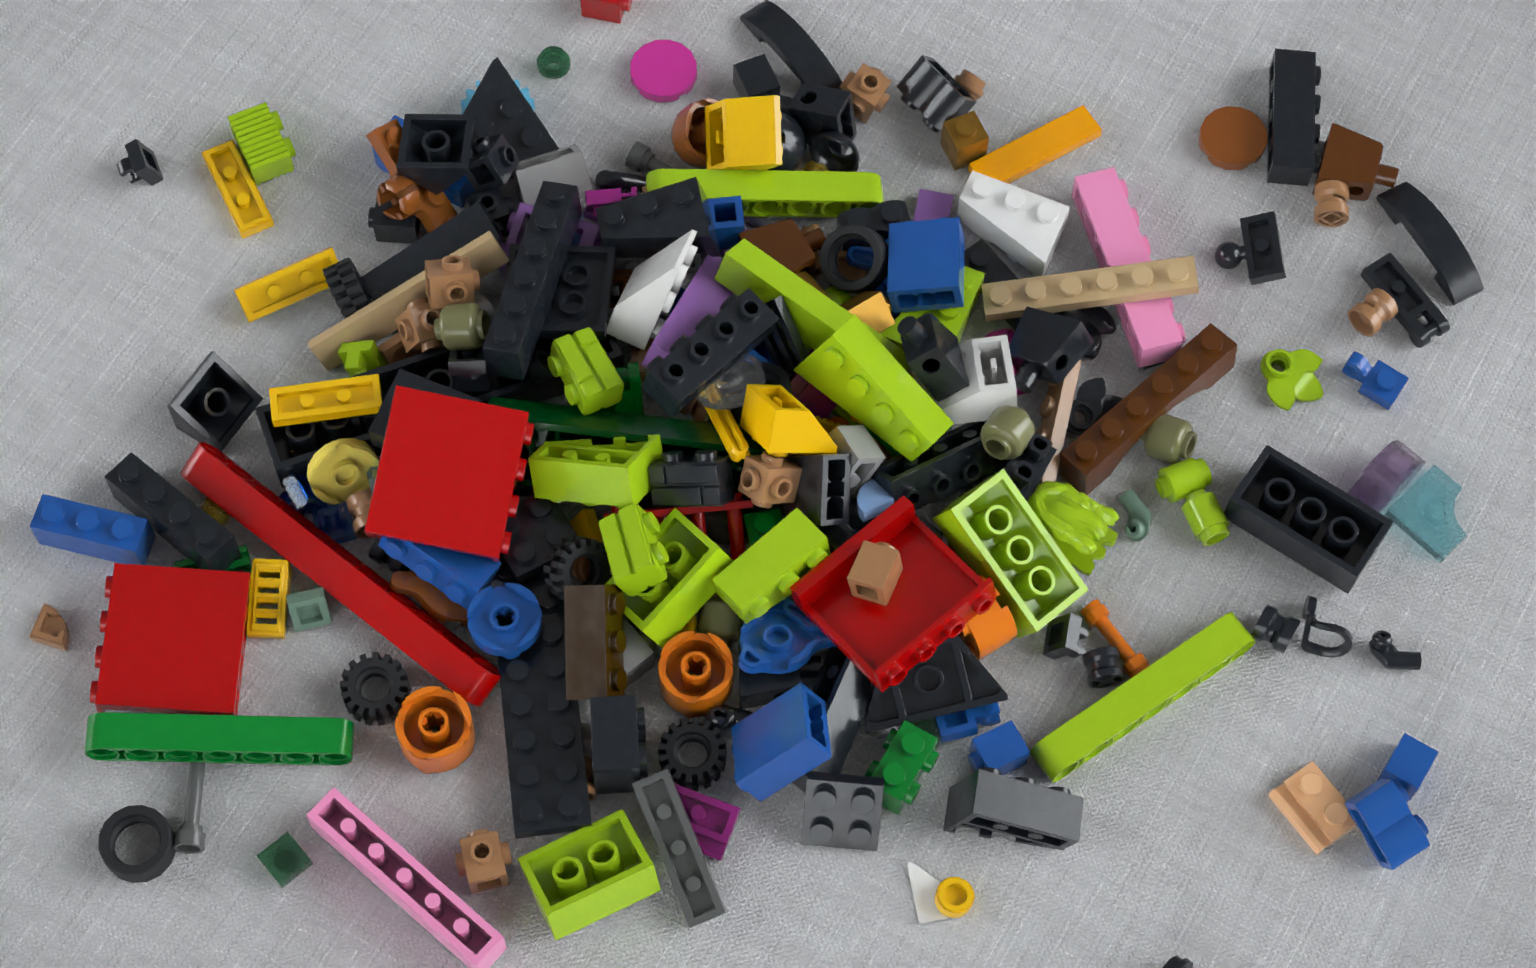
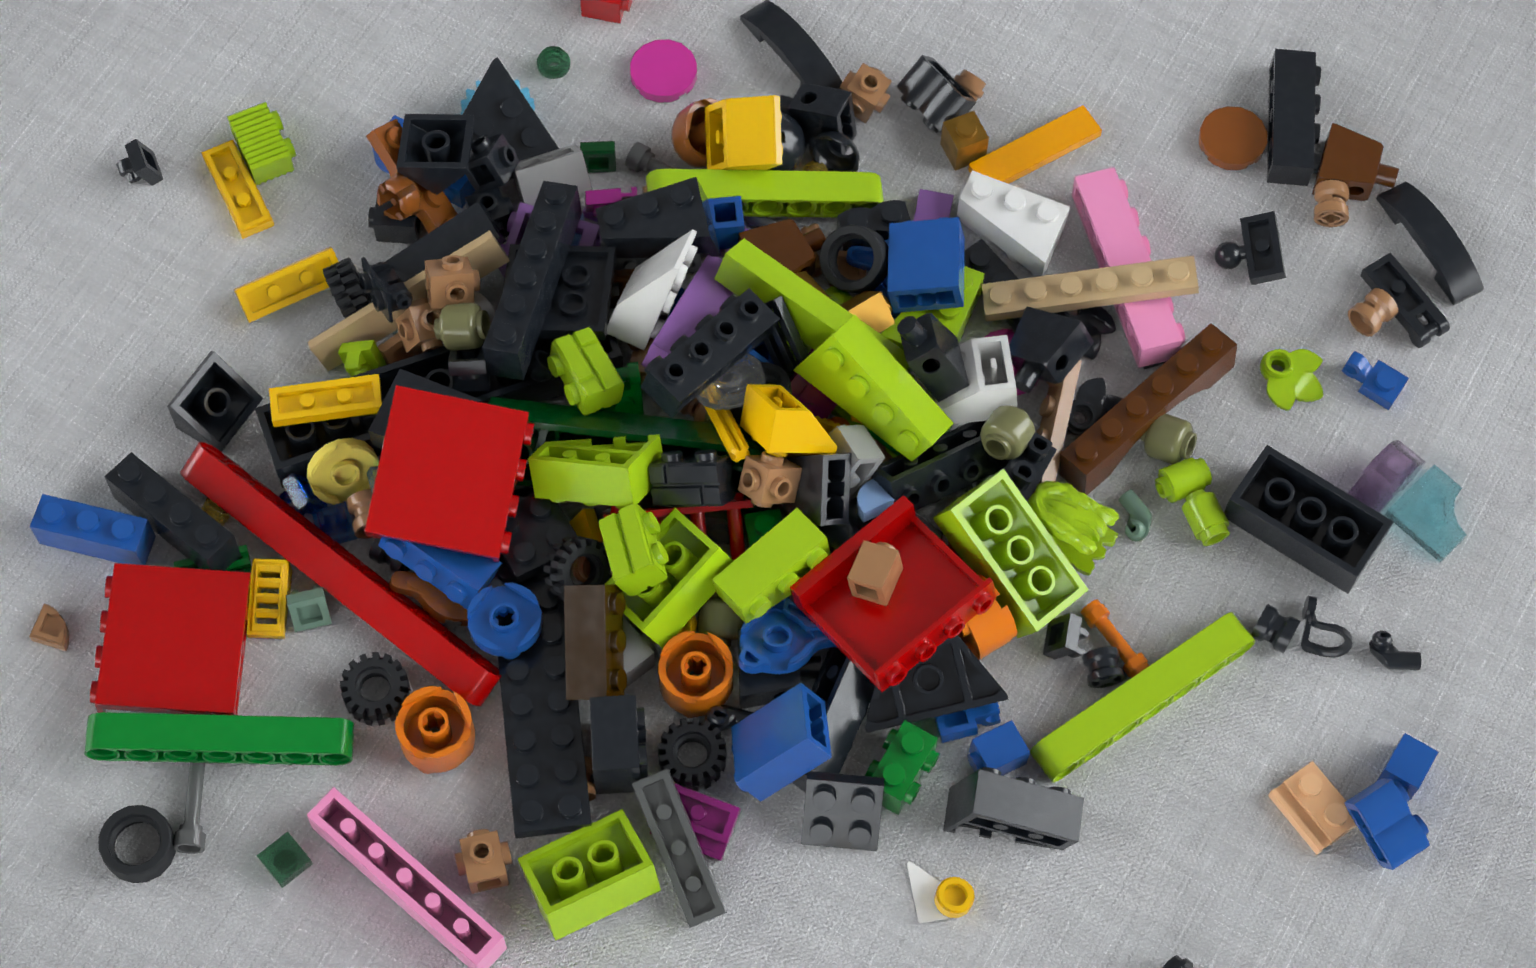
(385, 288): none -> black hinge
(599, 156): none -> dark green tile
(610, 180): black arm -> none
(755, 78): black brick -> none

